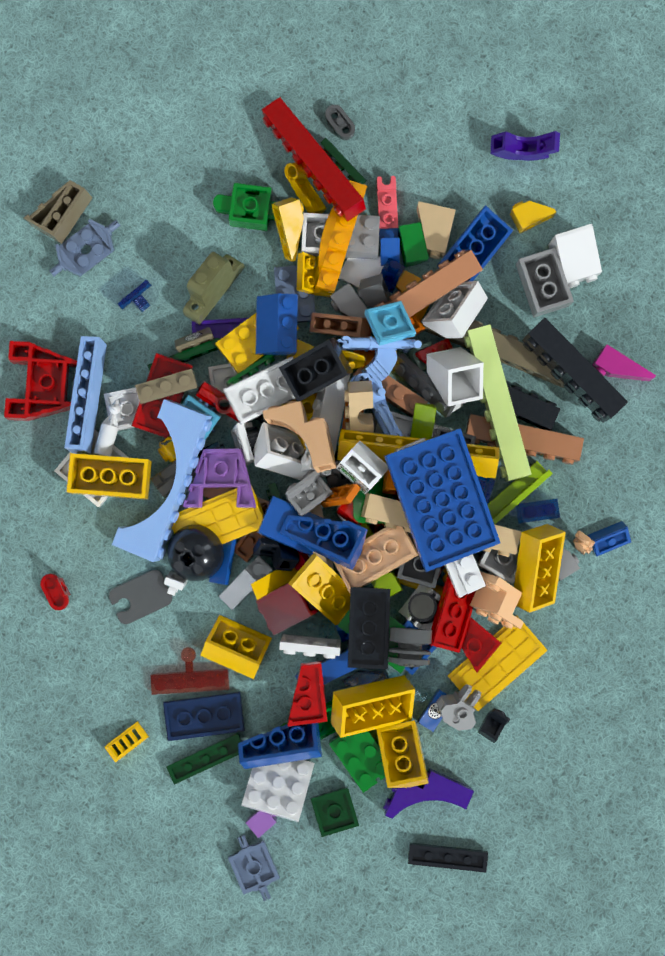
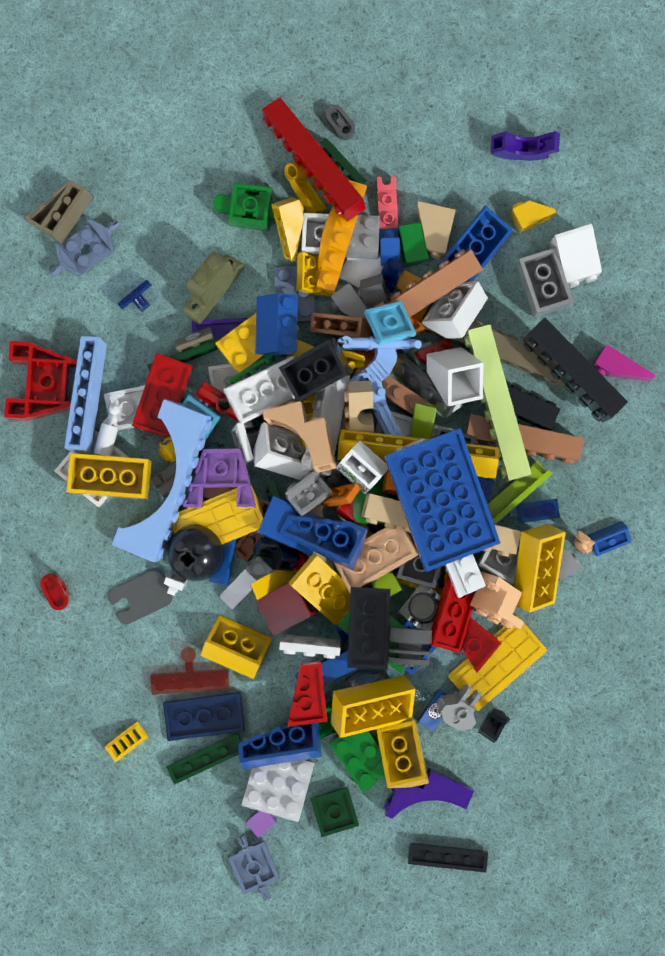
(166, 386): dark tan brick -> none

